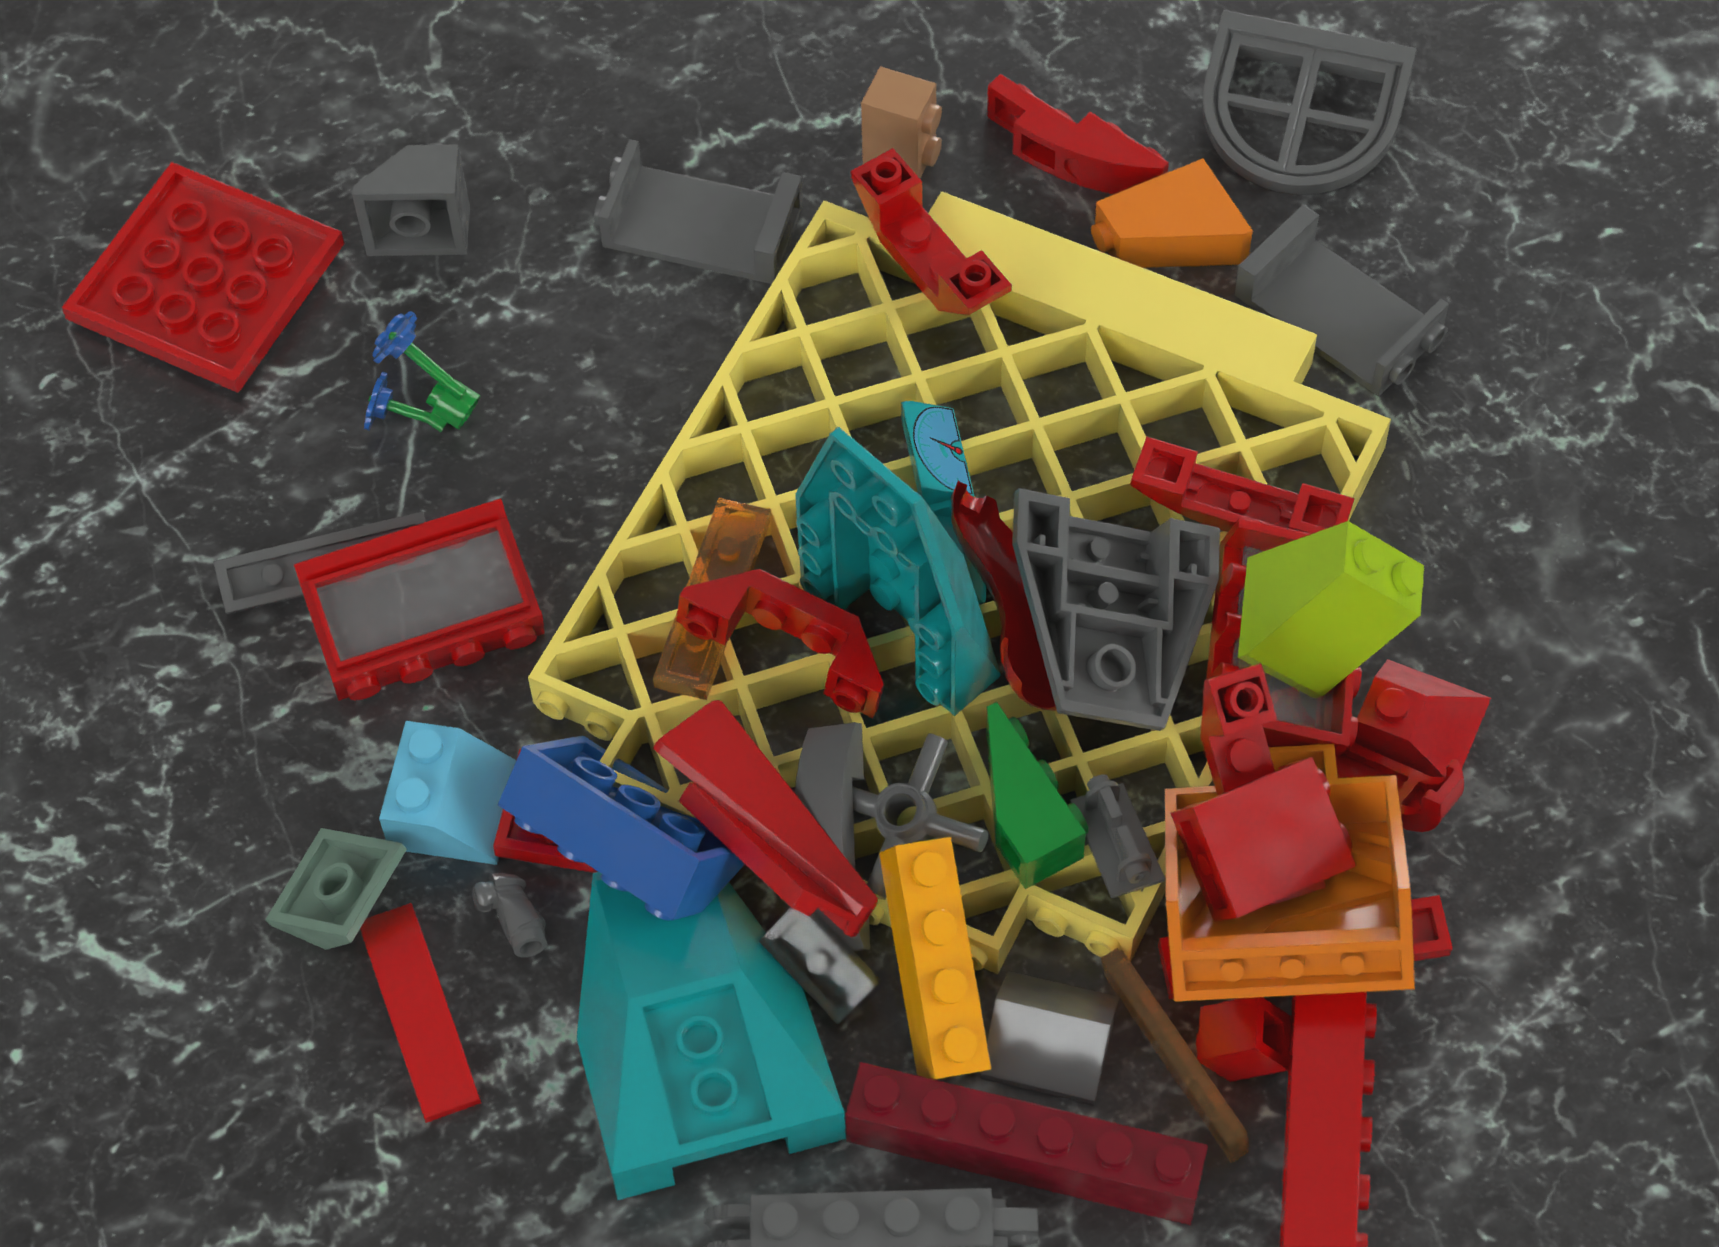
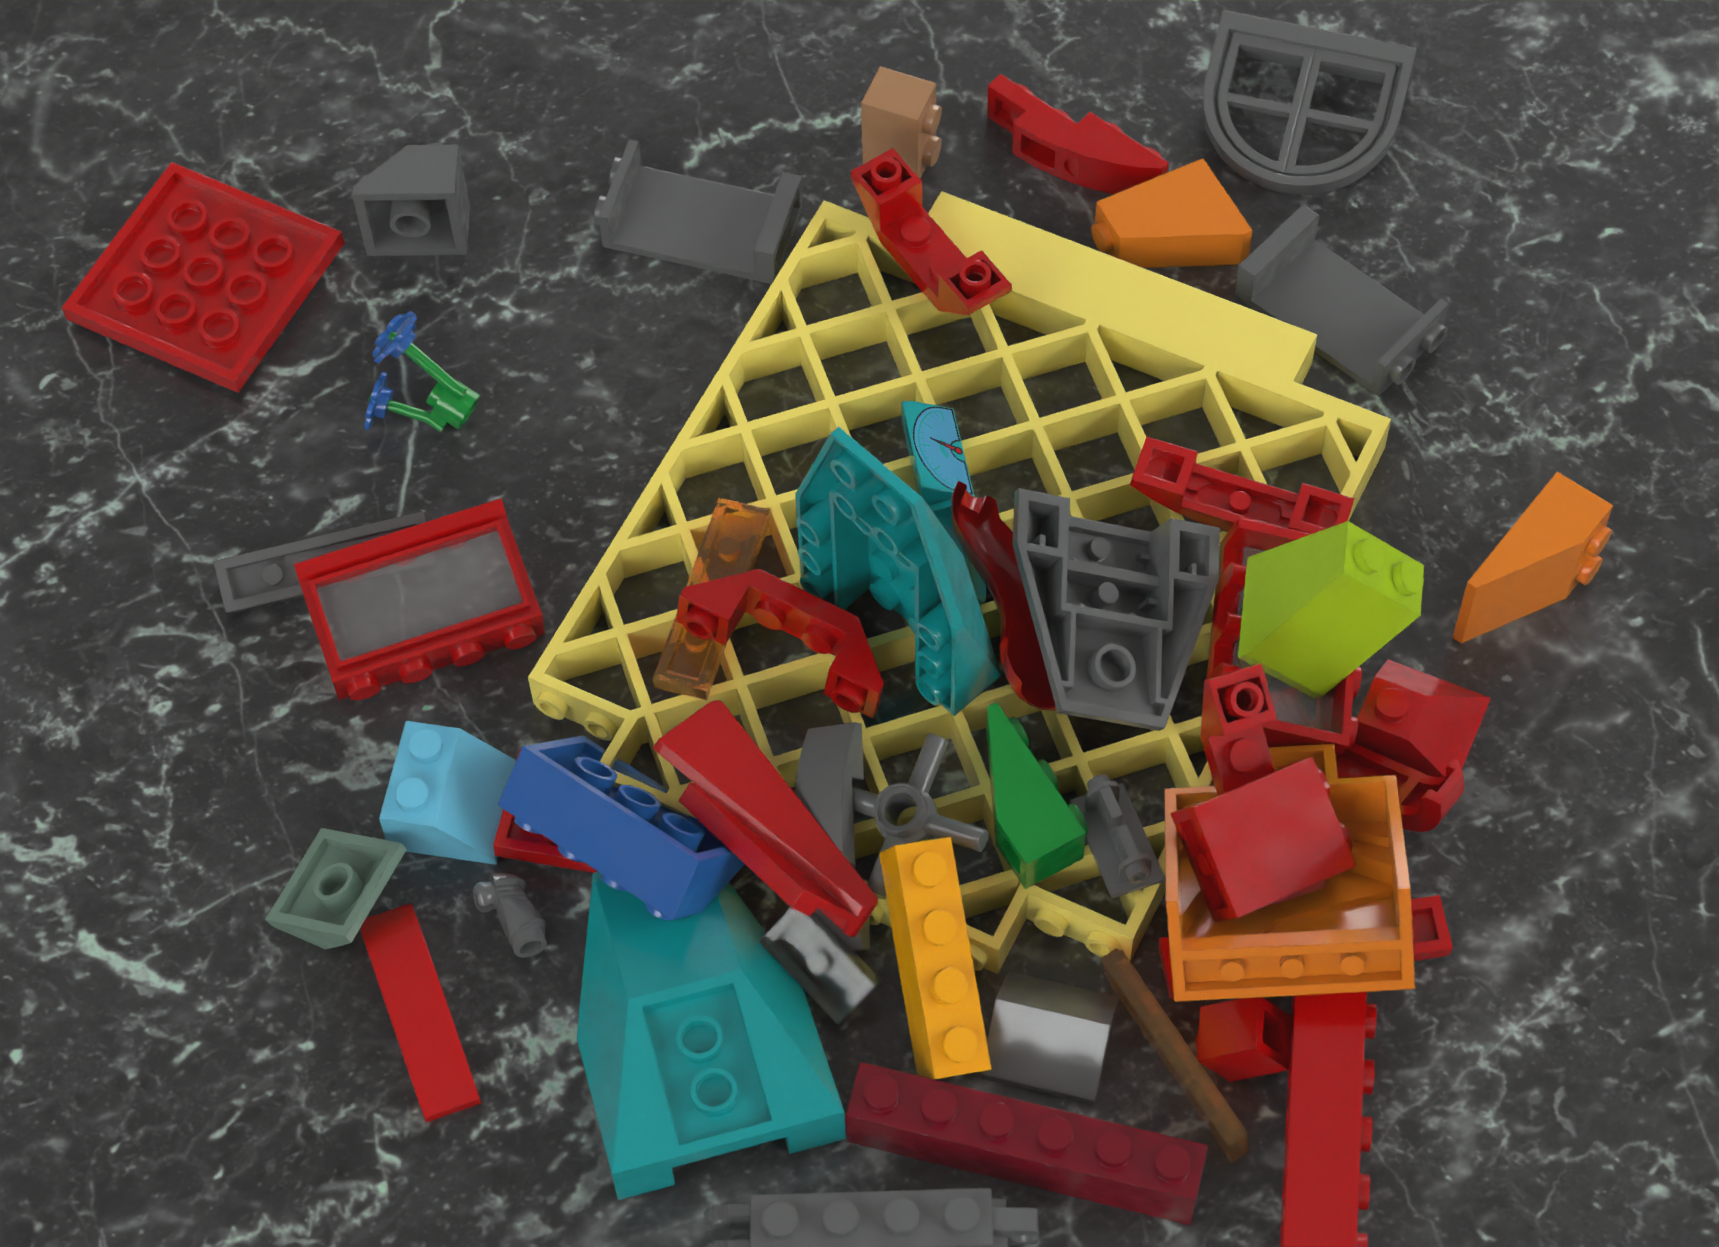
(1537, 559): none -> orange slope

